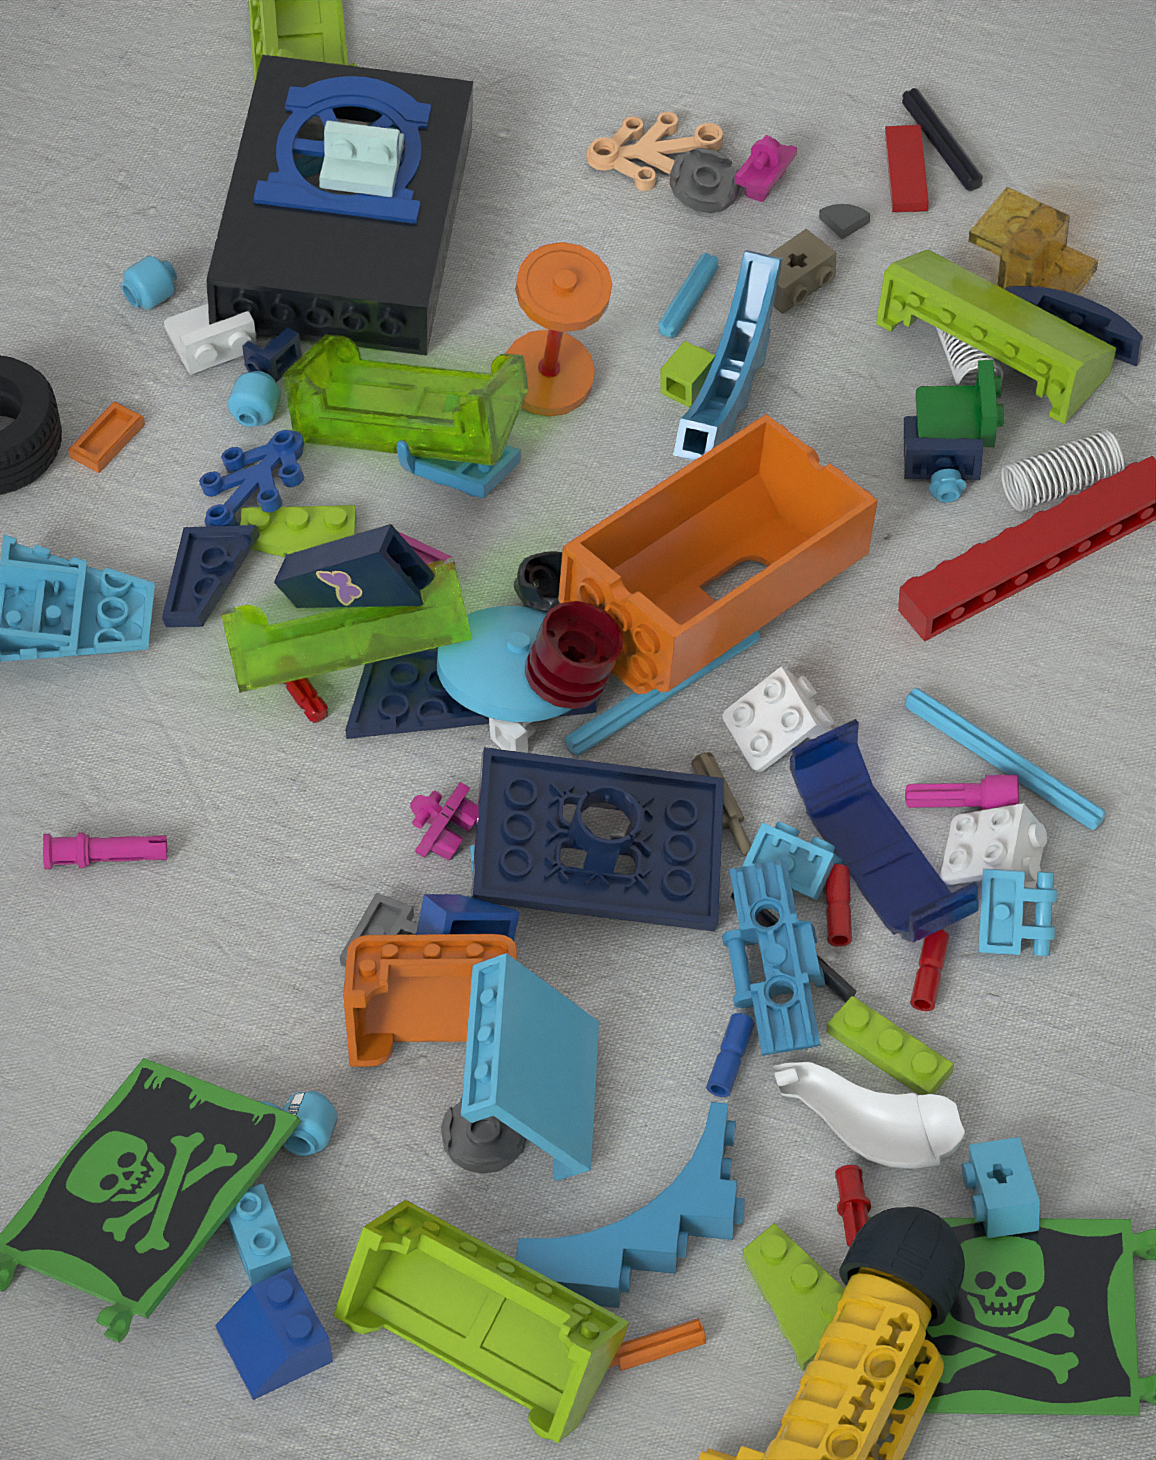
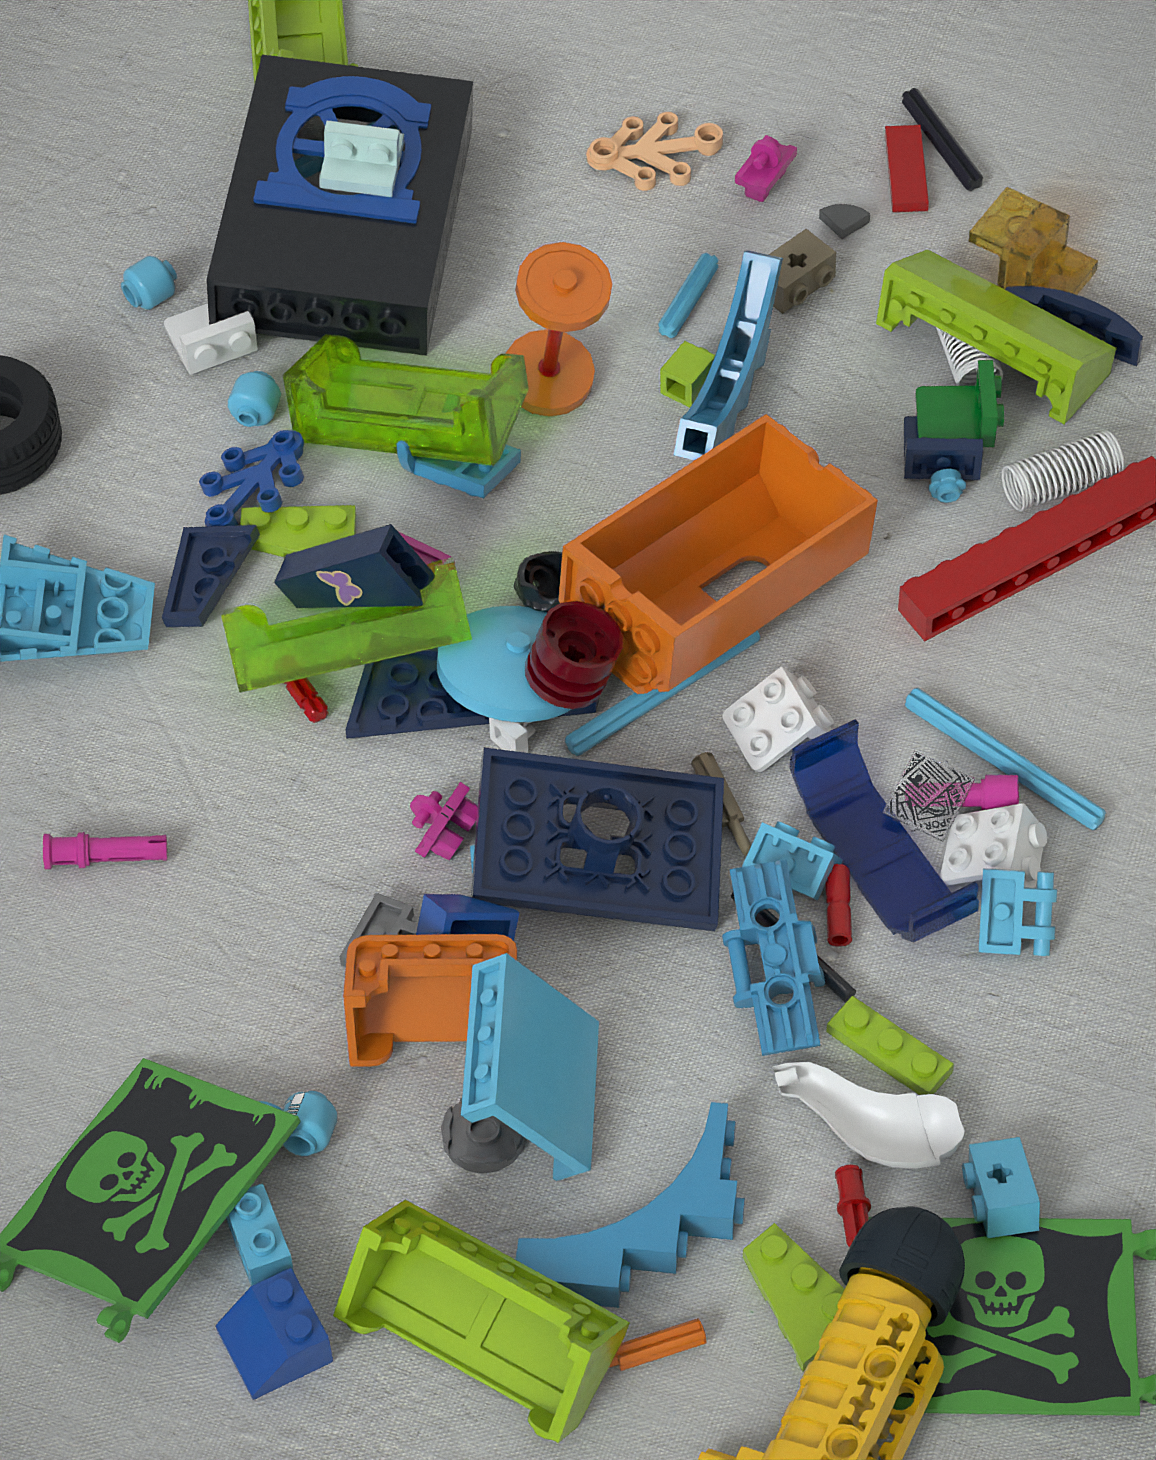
(106, 437): orange tile -> none
(276, 356): dark blue bracket -> none
(704, 180): flat silver tile -> none
(729, 1059): blue piece -> none
(928, 795): none -> clear piece
(928, 975): red piece -> none

